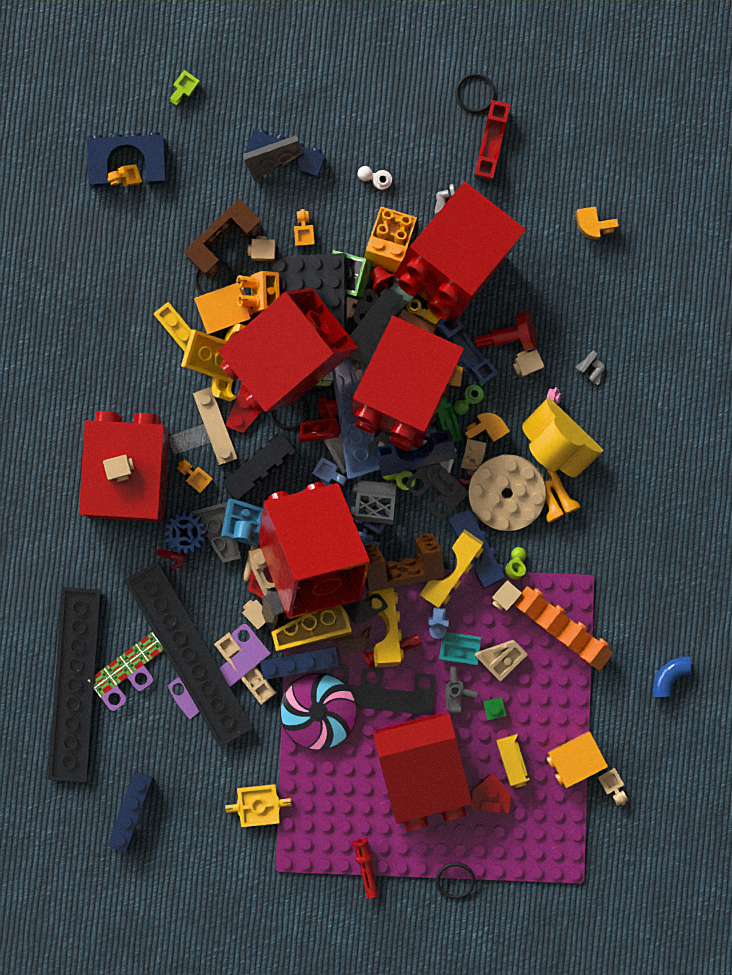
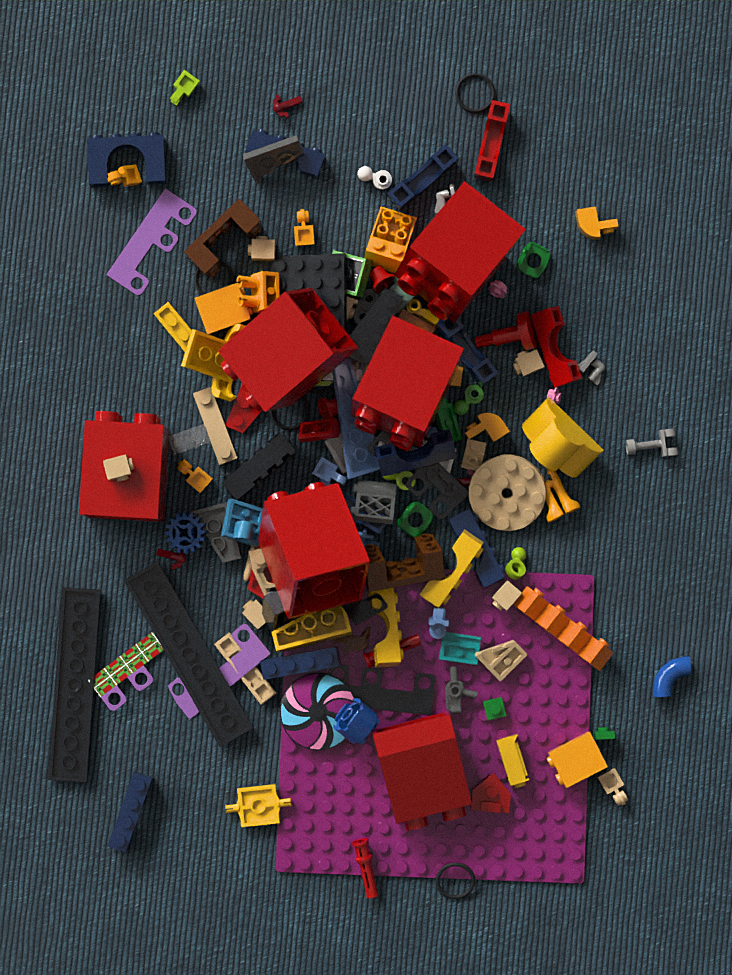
(148, 233): none -> medium lavender piece
(278, 108): none -> dark red piece
(356, 721): none -> blue brick
(411, 508): none -> green piece
(425, 176): none -> dark blue arch
(498, 289): none -> bright pink plate
(535, 248): none -> green piece
(547, 326): none -> red arch
(604, 733): none -> green plate
(632, 446): none -> light grey bar

